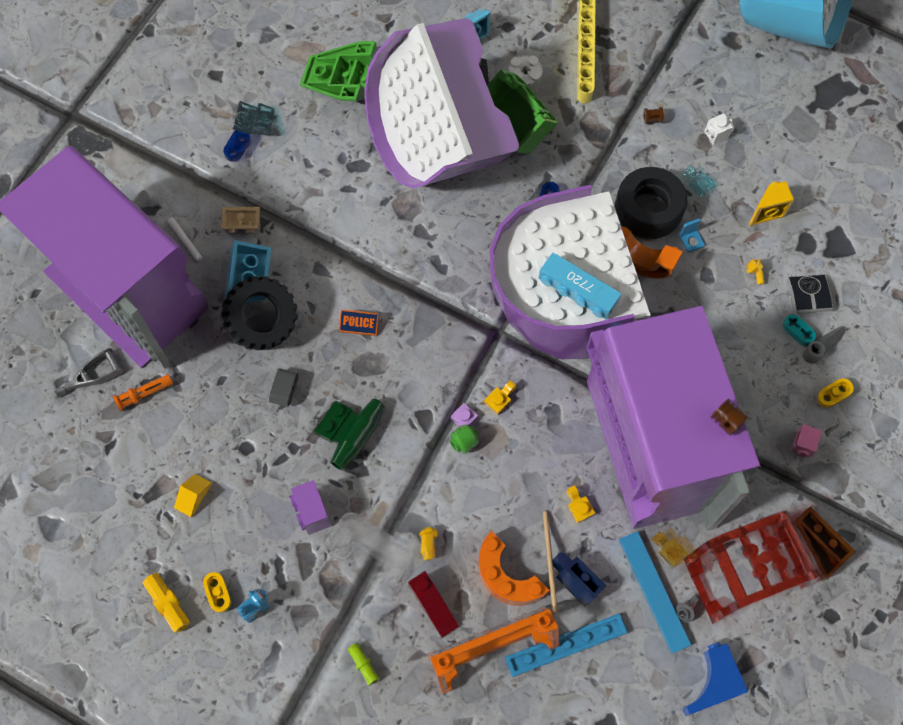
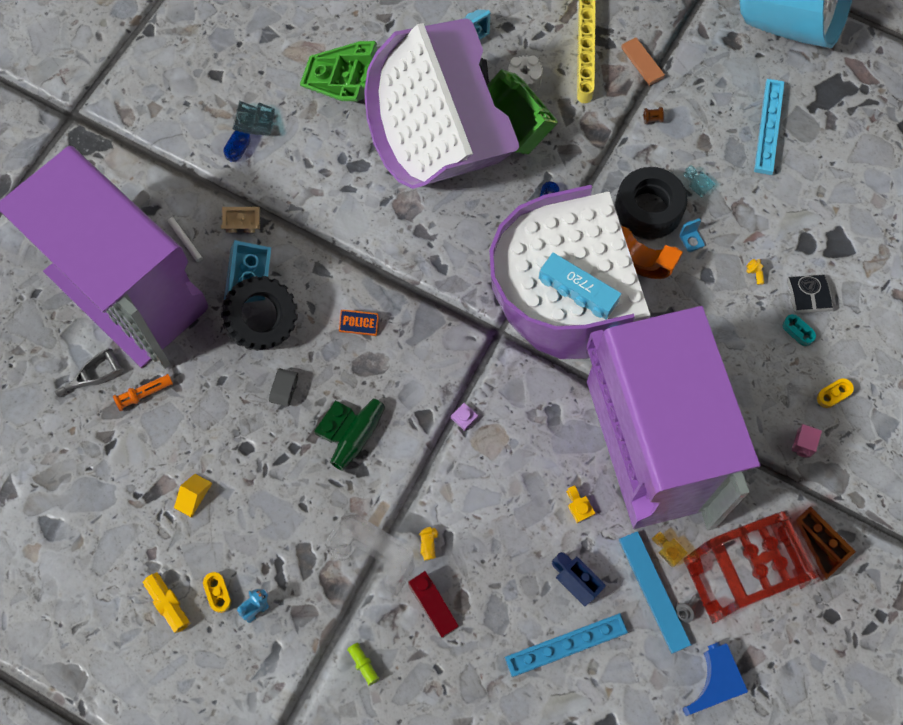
(311, 510): medium lavender brick -> none
(464, 438): bright green head -> none
(499, 398): yellow plate -> none
(499, 584): orange brick -> none
(537, 623): orange windscreen -> none
(550, 563): tan axle -> none
(642, 61): none -> nougat tile
(719, 128): white brick -> none
(729, 417): reddish brown piece -> none
(769, 127): none -> medium azure plate
(773, 204): yellow slope -> none
(822, 345): dark grey piece -> none

